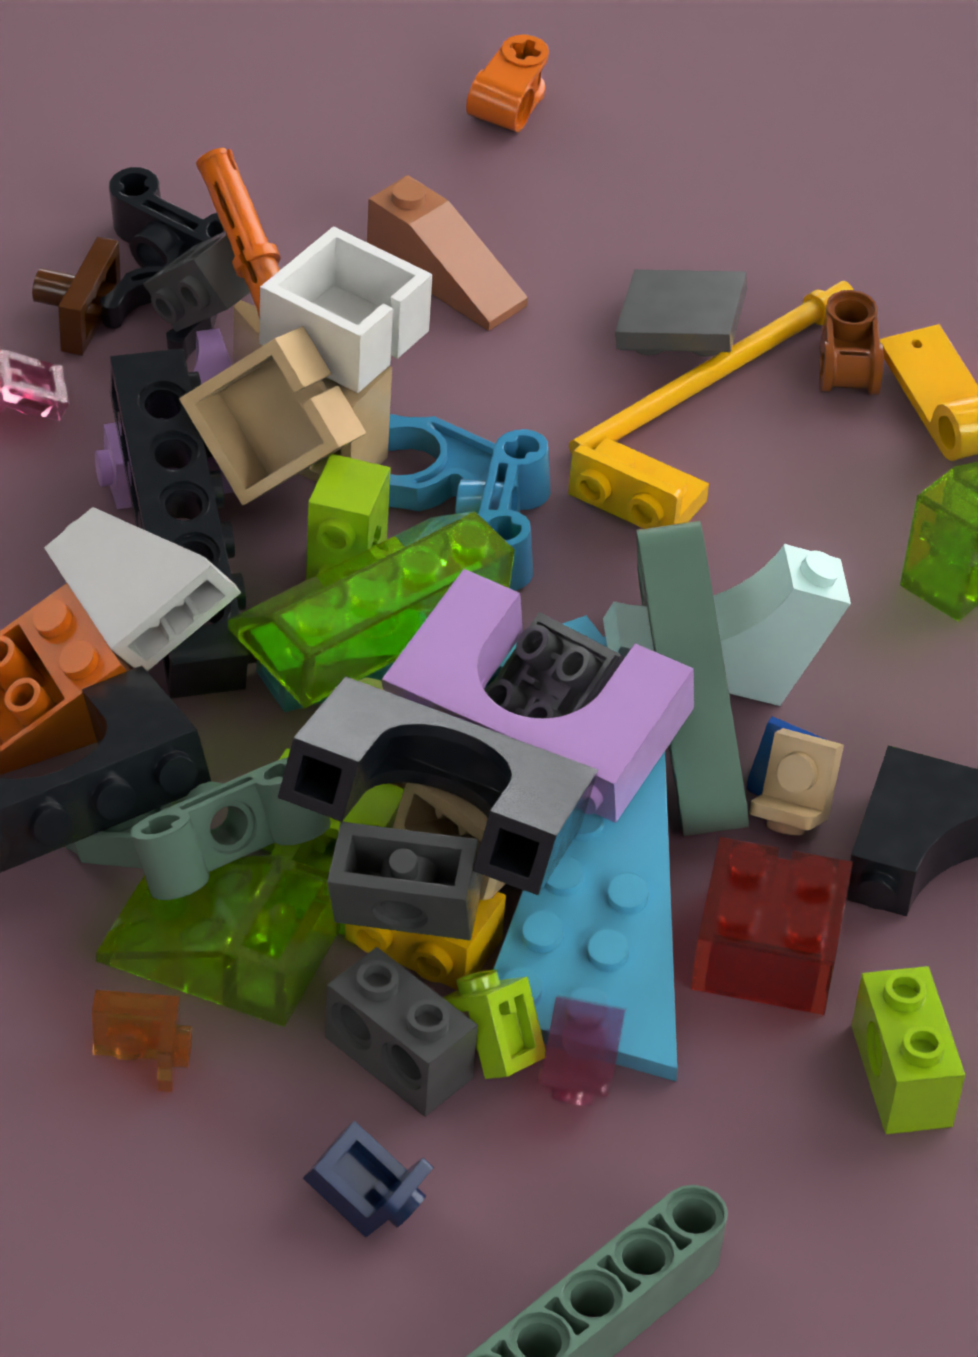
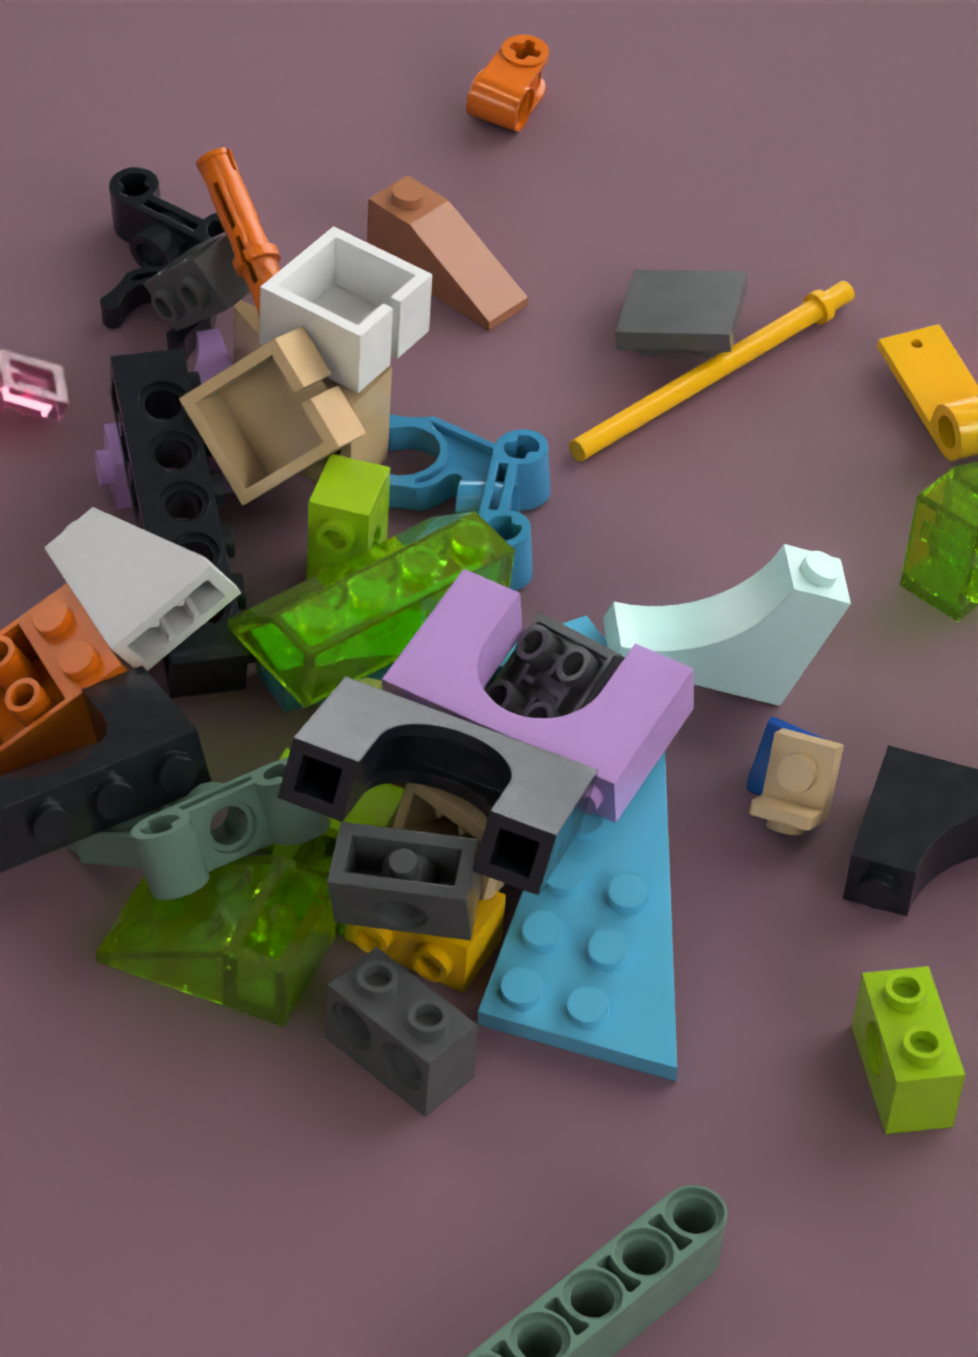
(80, 294): reddish brown tile -> none
(144, 1028): clear orange bracket -> none
(367, 1181): dark blue bracket -> none
(506, 1021): lime bracket -> none
(582, 1050): clear pink bracket -> none
(634, 485): yellow bracket -> none
(685, 628): sand green beam -> none
(771, 926): clear red piece -> none
(851, 344): dark orange piece -> none

